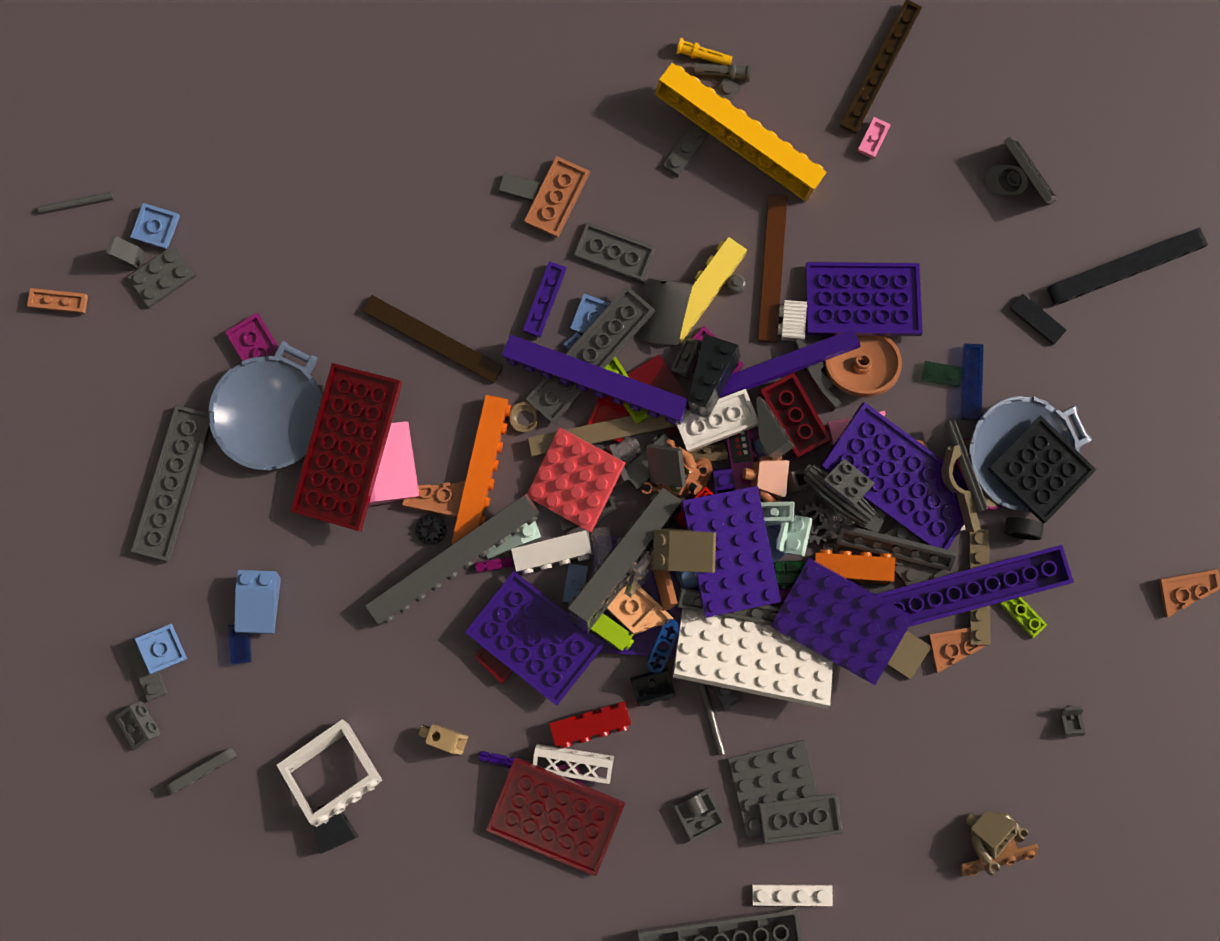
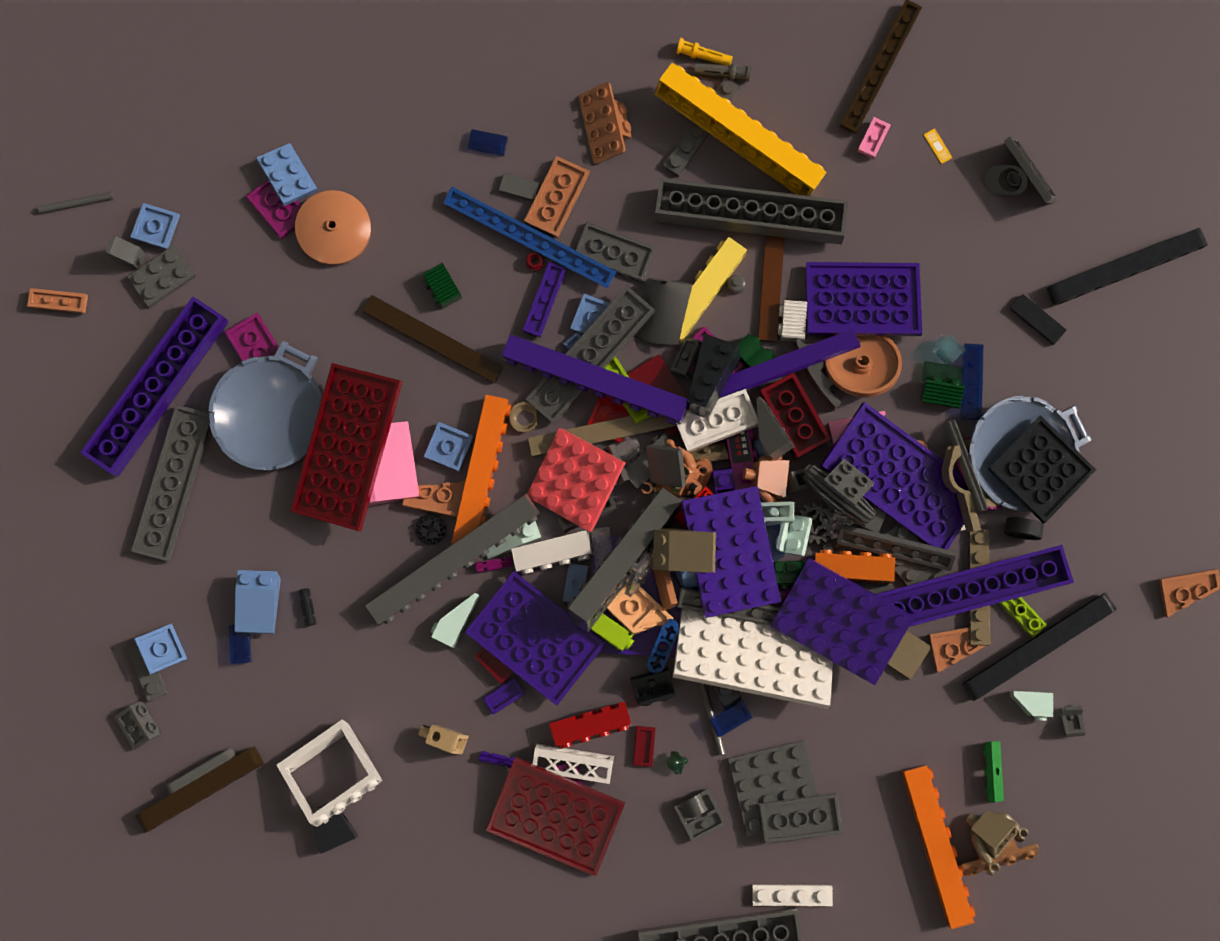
(154, 387): none -> dark purple brick
(199, 789): none -> dark brown beam
(269, 206): none -> magenta tile
(286, 174): none -> medium blue plate
(307, 607): none -> black axle
(335, 244): none -> nougat dish
(442, 286): none -> dark green brick
(449, 446): none -> medium blue plate
(452, 624): none -> light aqua slope
(487, 142): none -> clear blue plate
(504, 696): none -> dark purple tile
(529, 237): none -> blue plate
(534, 255): none -> dark red plate
(604, 122): none -> nougat bracket
(644, 746): none -> dark red tile
(676, 762): none -> clear green plant
(730, 718): none -> clear blue plate
(751, 211): none -> dark grey brick
(752, 352): none -> dark green brick
(938, 146): none -> yellow sticker
(938, 847): none -> orange brick
(942, 391): none -> dark green brick
(948, 349): none -> clear light blue brick
(993, 771): none -> green tile
(1034, 703): none -> light aqua slope
(1039, 646): none -> black beam

